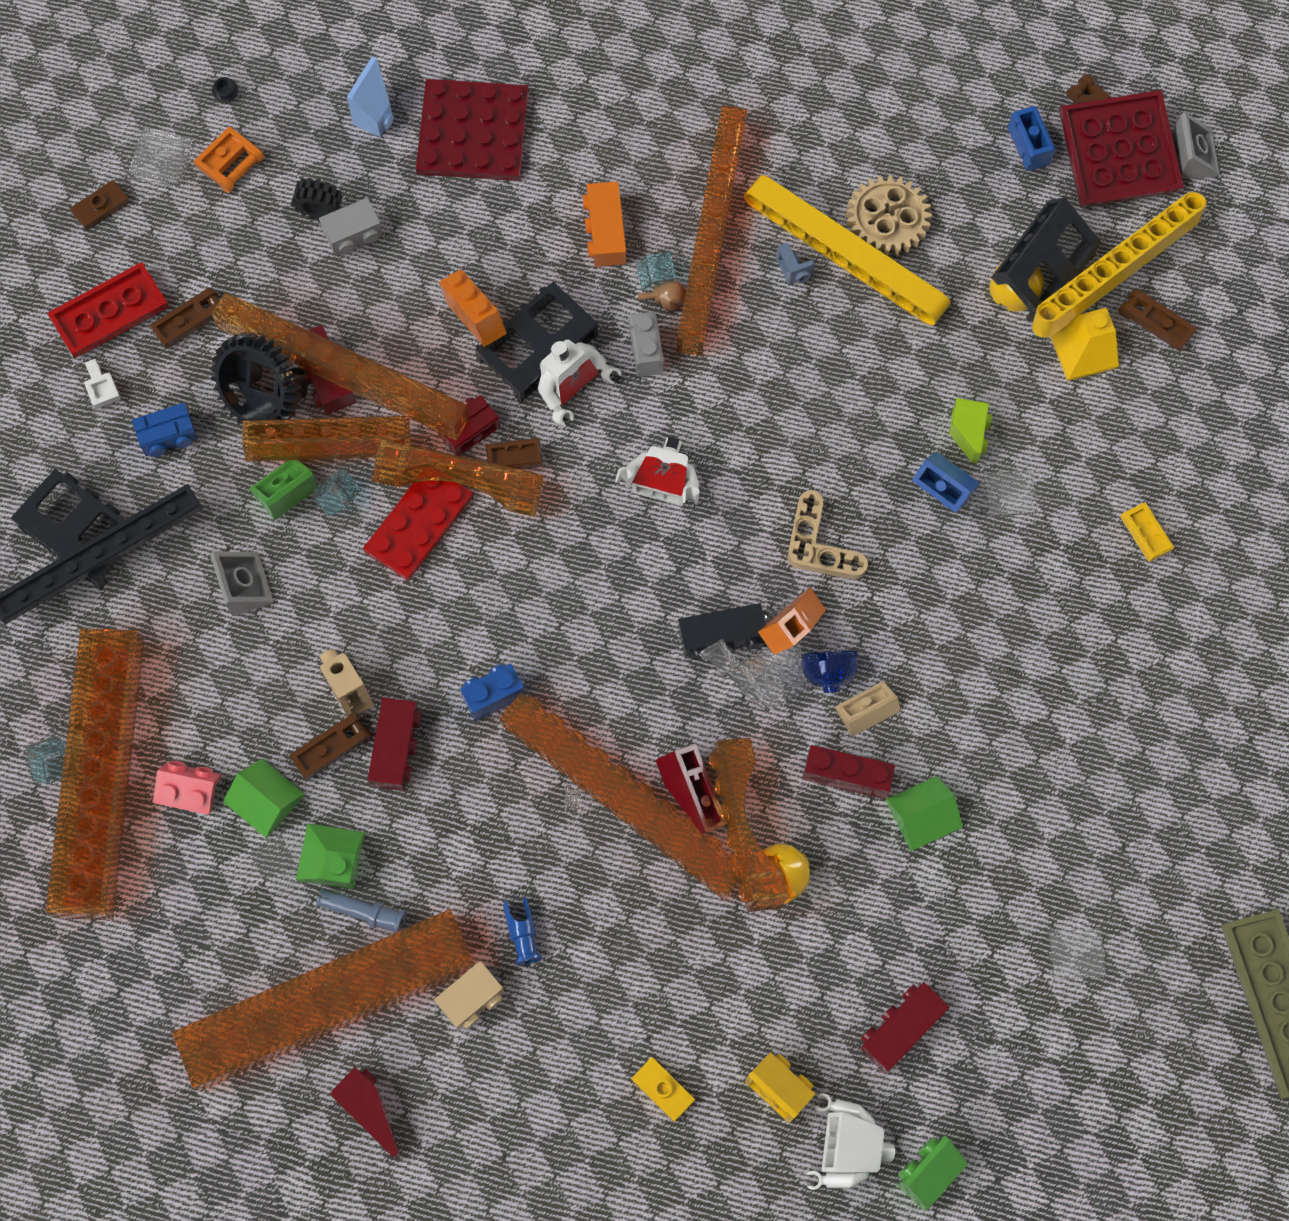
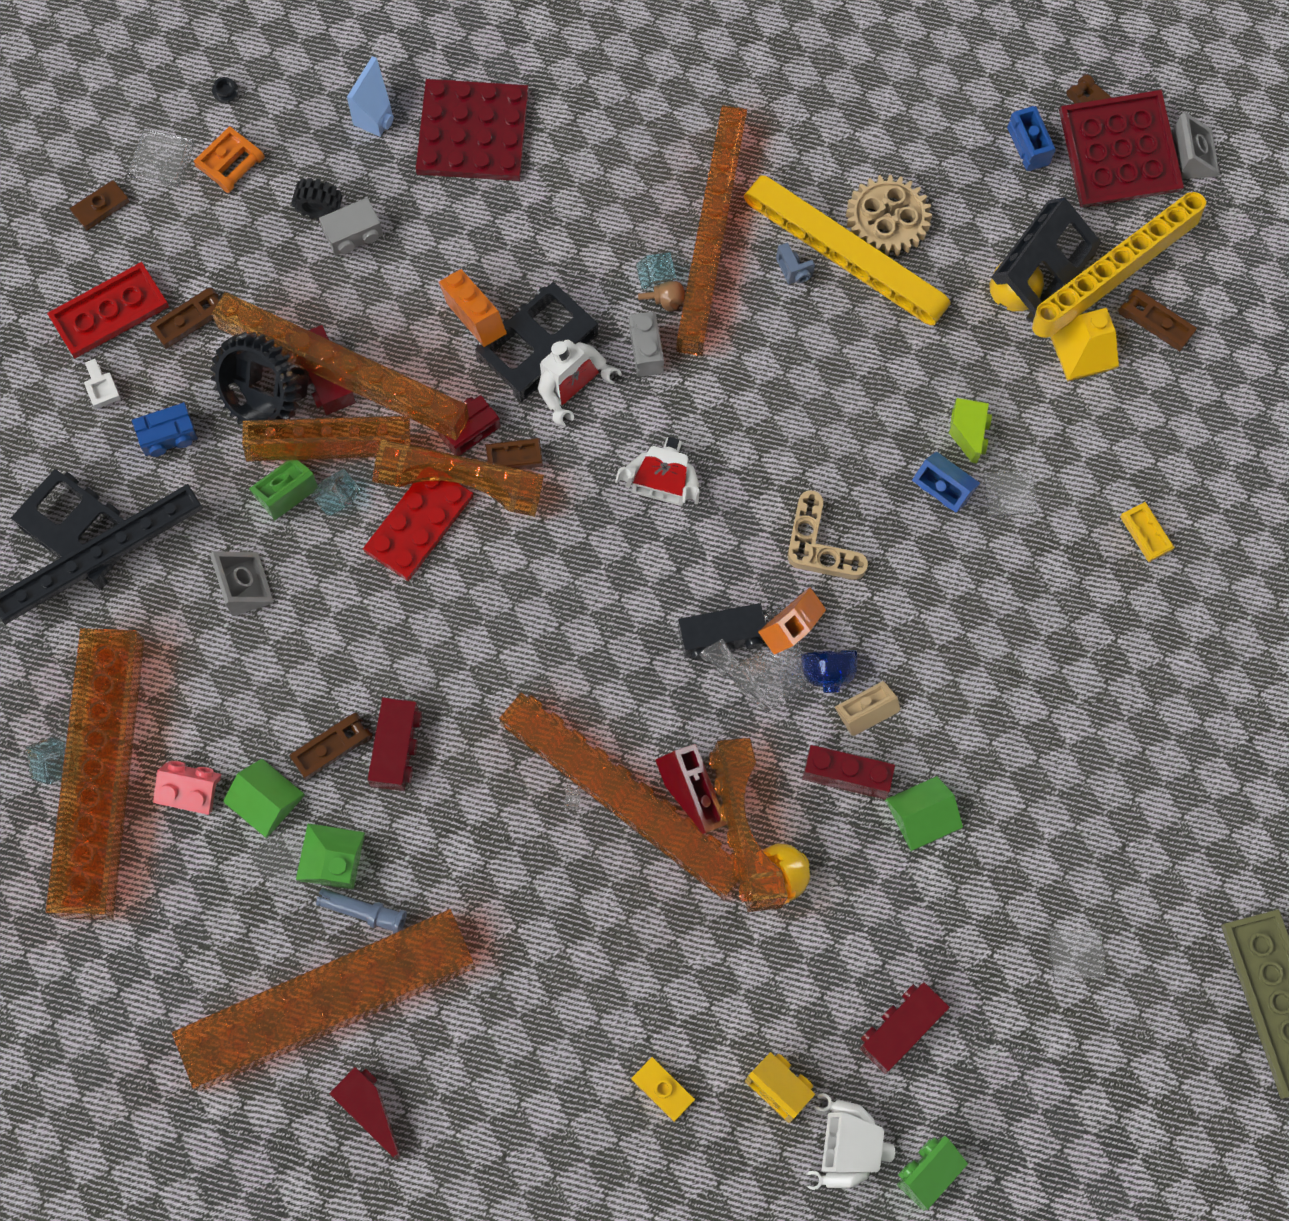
(345, 683): tan torso -> none
(470, 996): tan brick -> none
(492, 691): blue brick -> none
(523, 935): blue piece -> none
(604, 224): orange brick -> none

